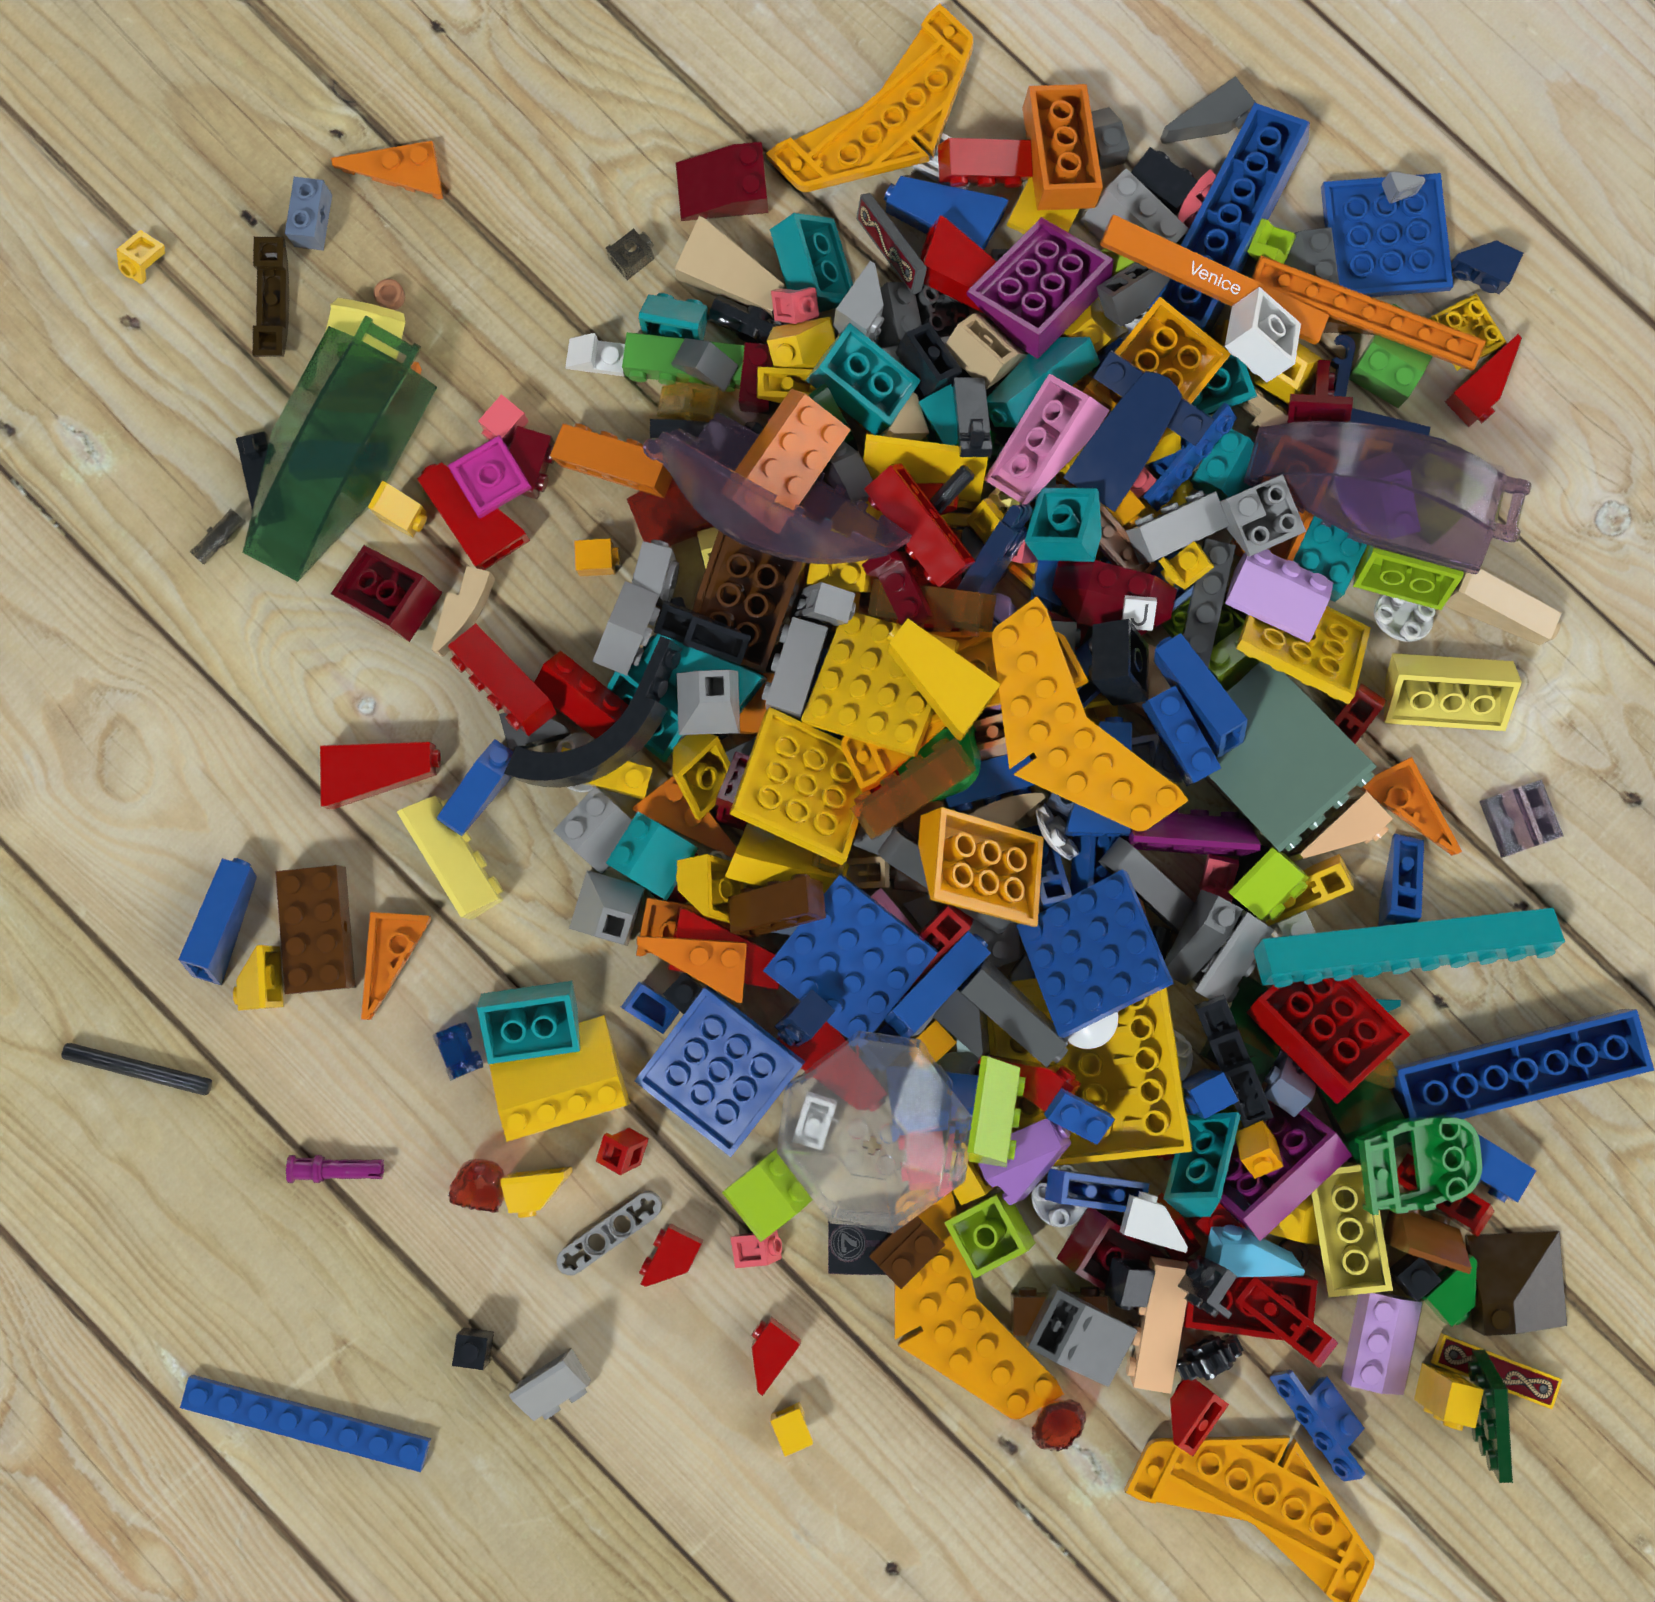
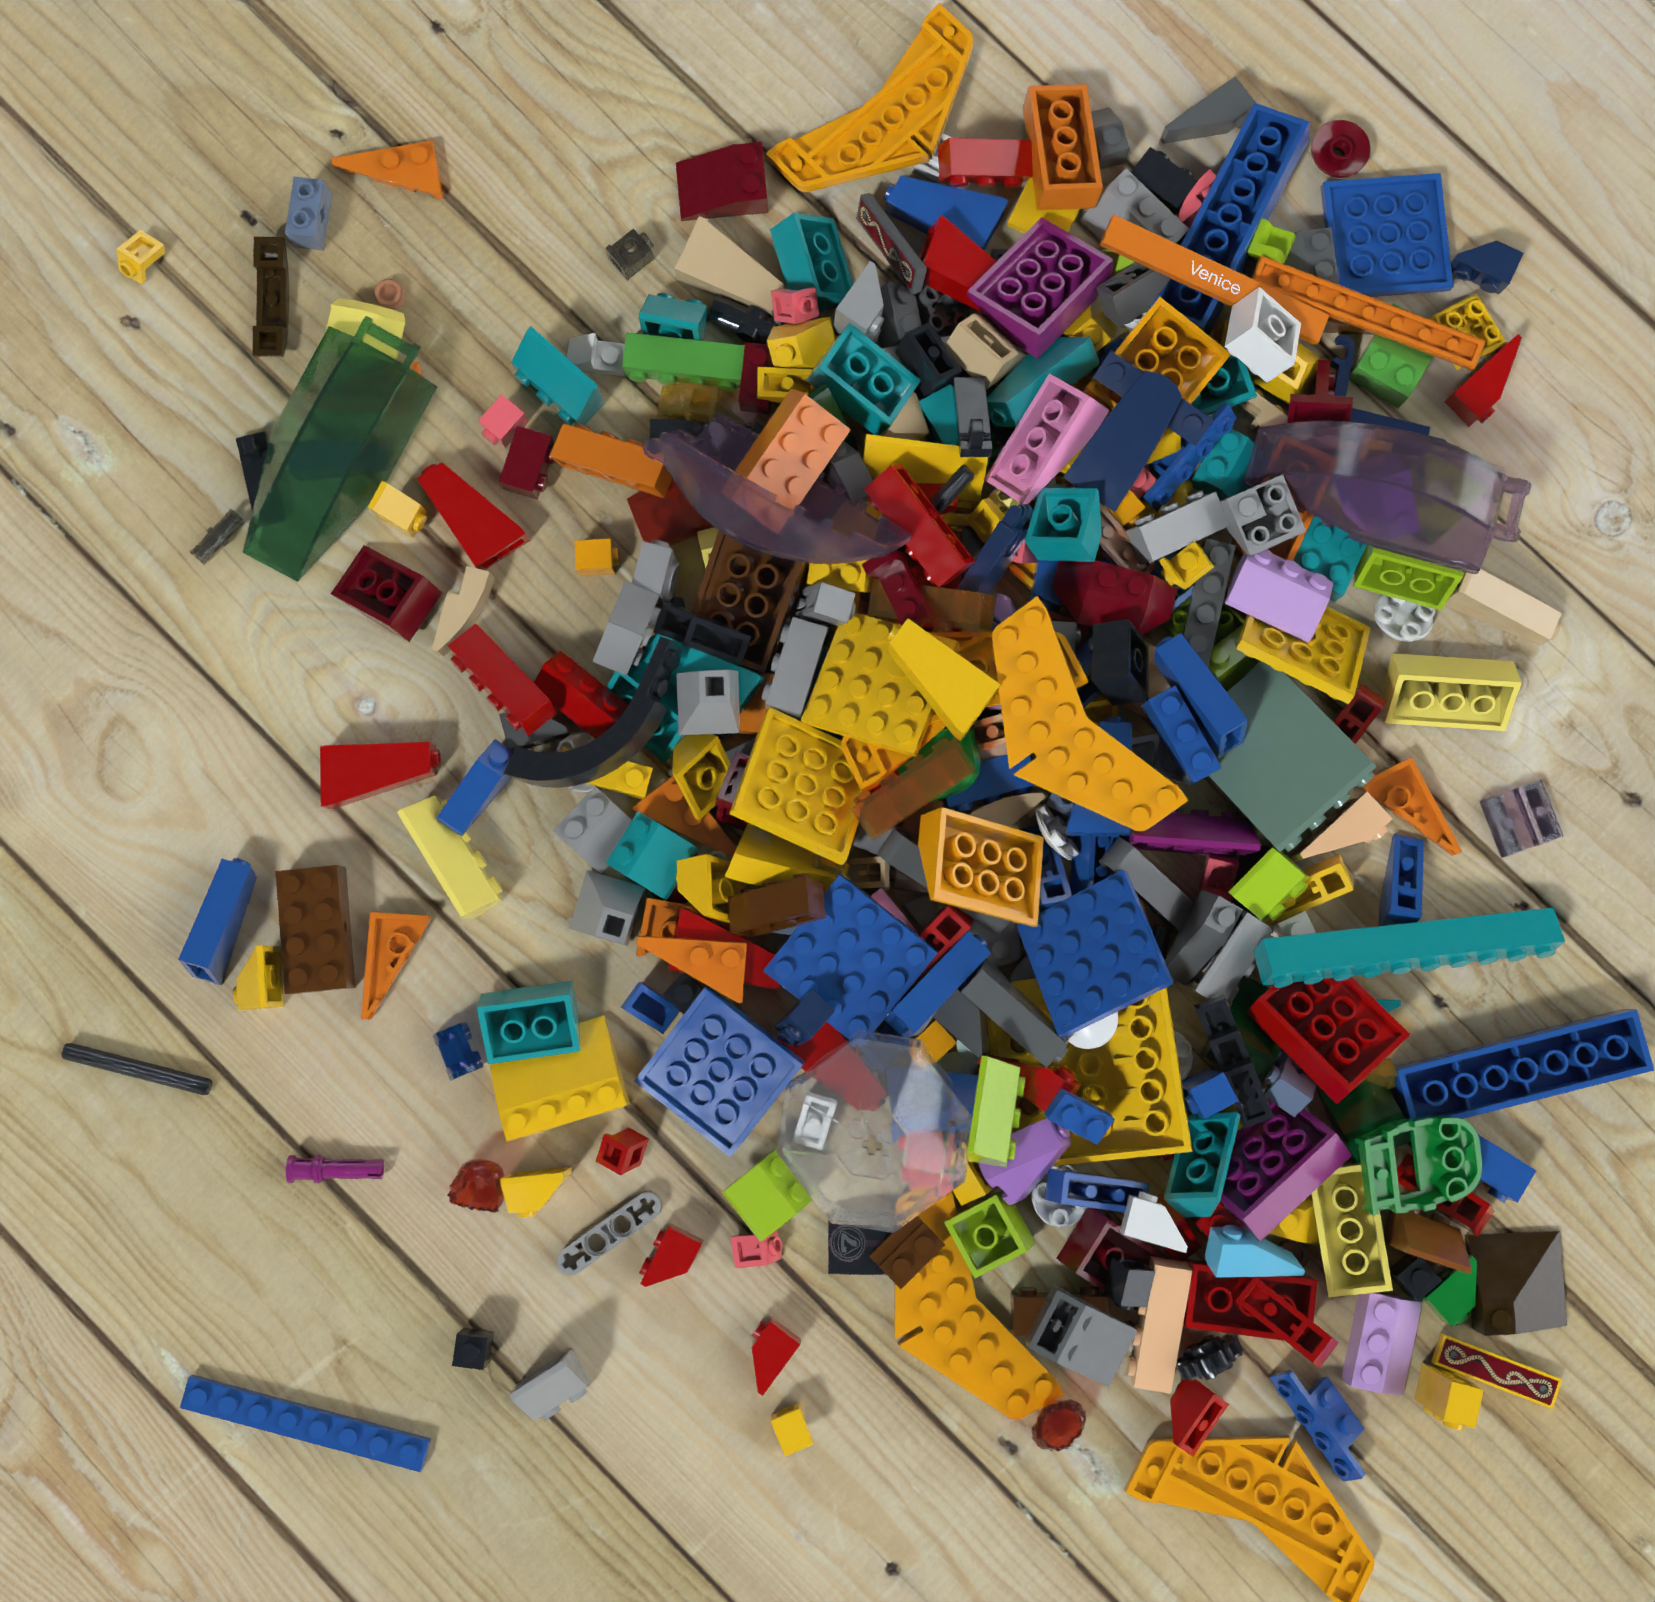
(489, 476): dark pink tile -> none
(556, 379): none -> teal slope
(705, 363): dark grey slope -> none
(1140, 611): white tile -> none
(1207, 1285): black bracket -> none
(1258, 1149): light orange brick -> none
(1346, 138): none -> dark red dish
(1401, 185): light grey slope -> none
(1493, 1422): dark green plate -> none

